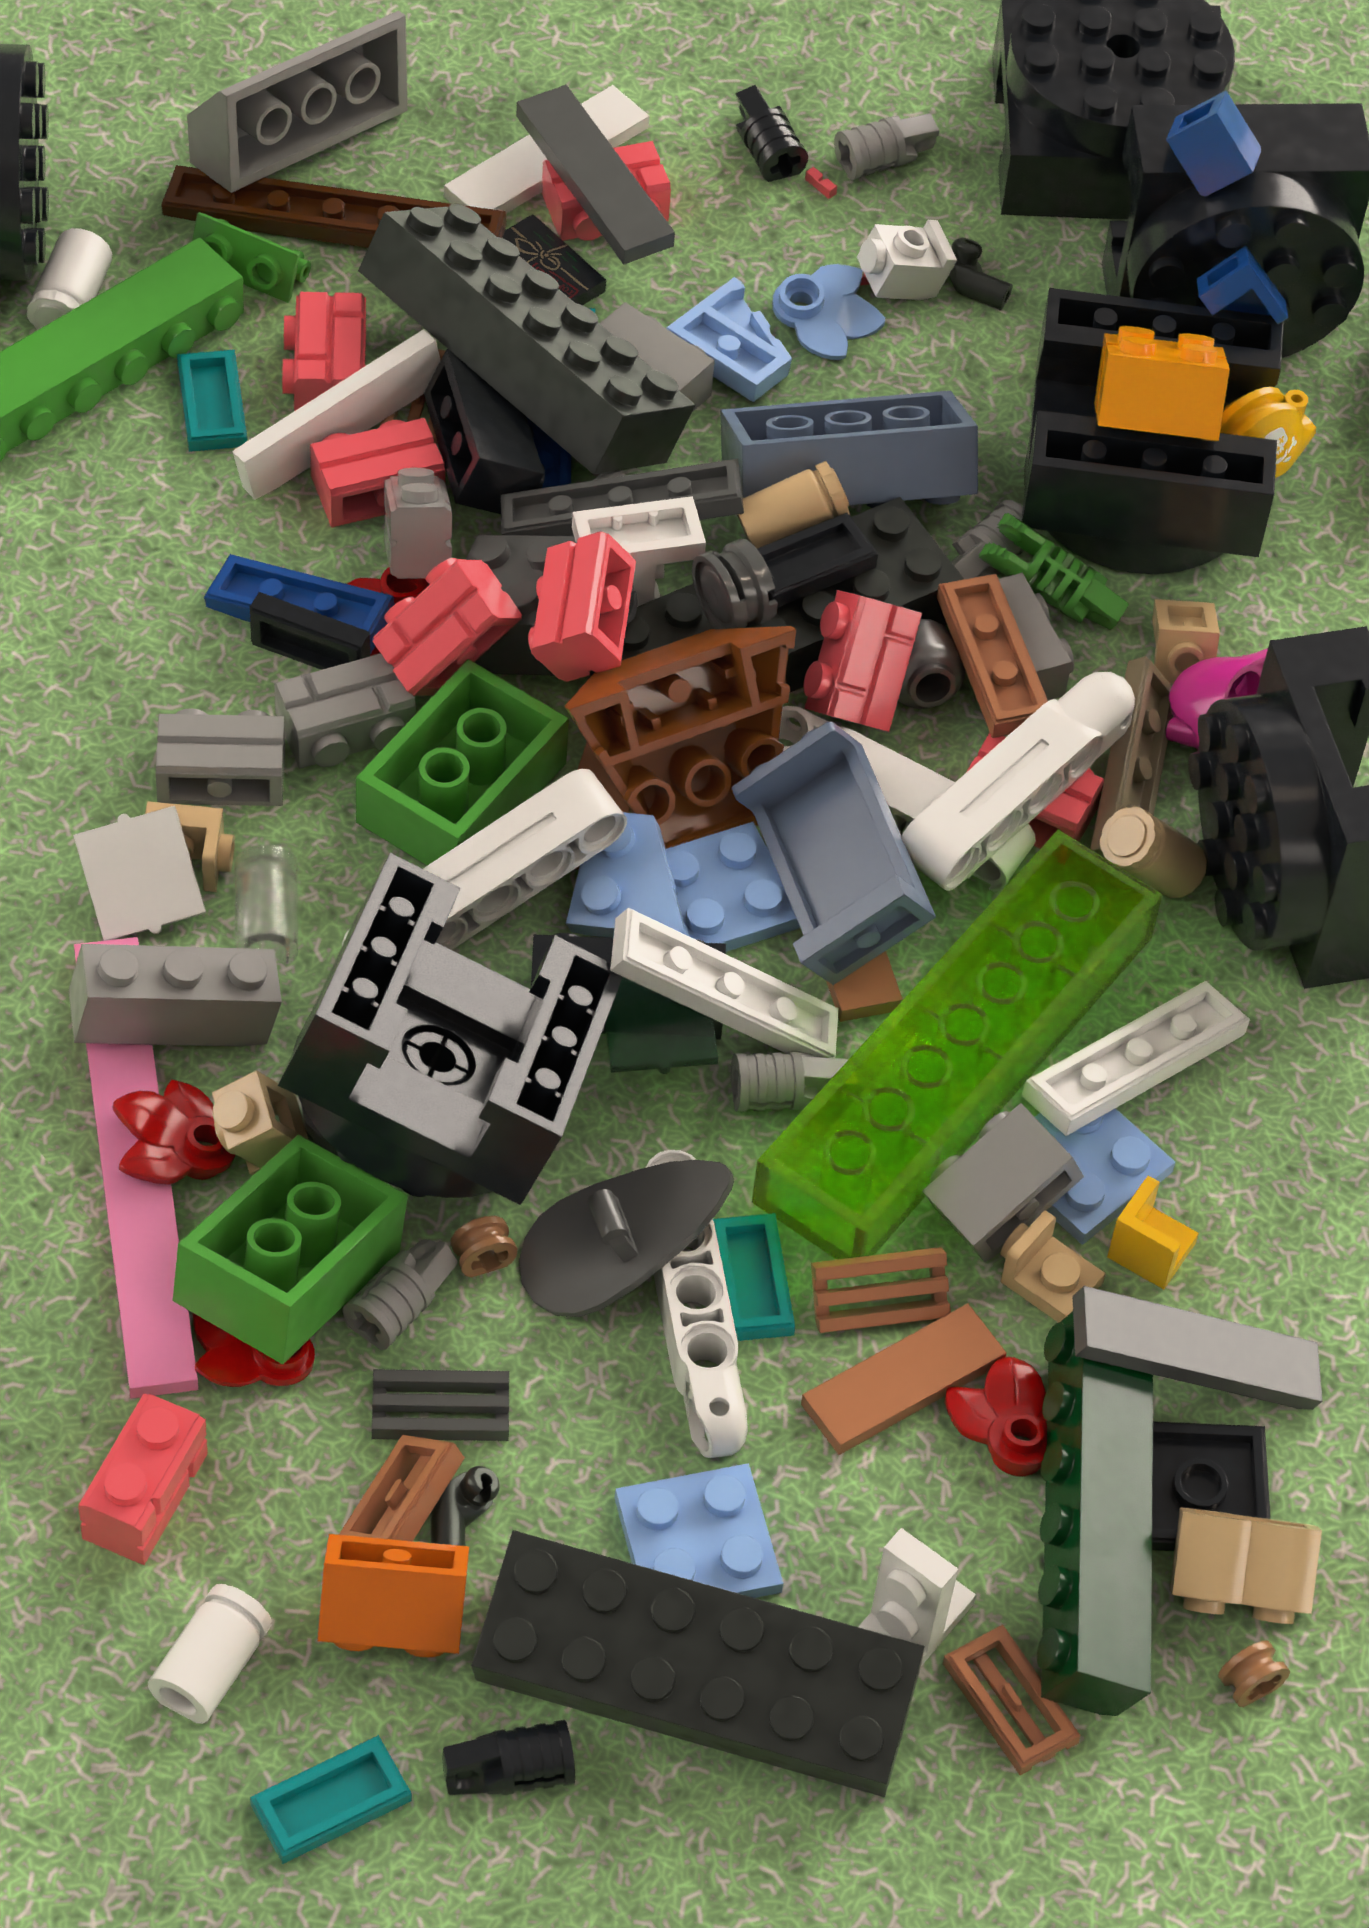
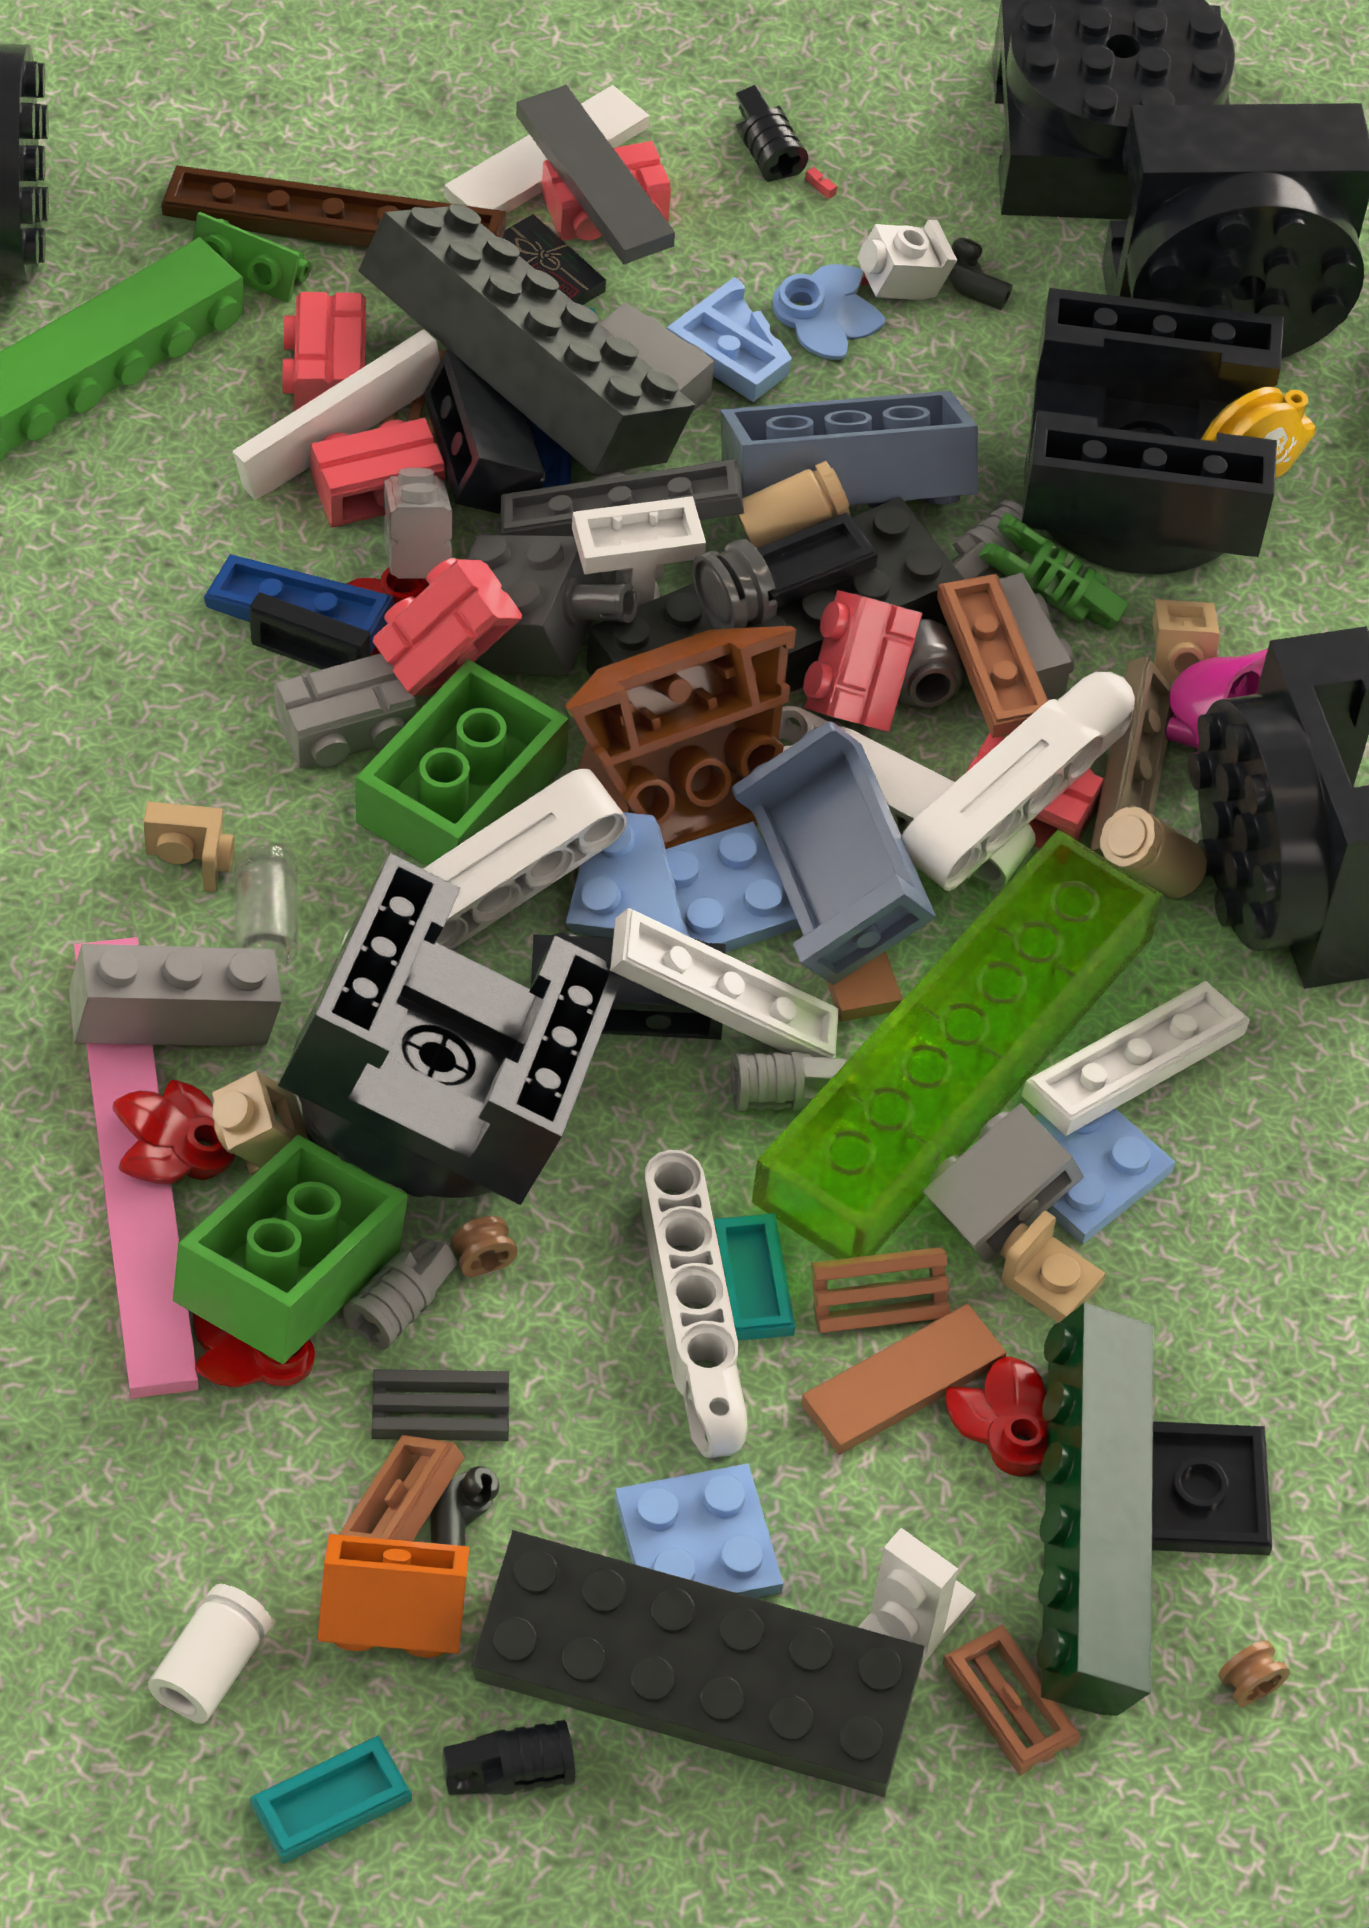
(70, 276): white piece -> none
(139, 873): white piece -> none
(143, 1478): coral brick -> none
(211, 400): teal tile -> none
(220, 758): light grey brick -> none
(302, 105): light grey slope -> none
(582, 606): coral brick -> none
(618, 1234): dark grey shield -> none
(656, 1032): clear green piece -> none
(884, 144): light grey hinge -> none
(1149, 1239): yellow panel -> none
(1161, 384): light orange piece -> none
(1196, 1348): tile -> none
(1214, 144): blue panel -> none
(1241, 286): blue panel -> none
(1246, 1563): tan brick -> none

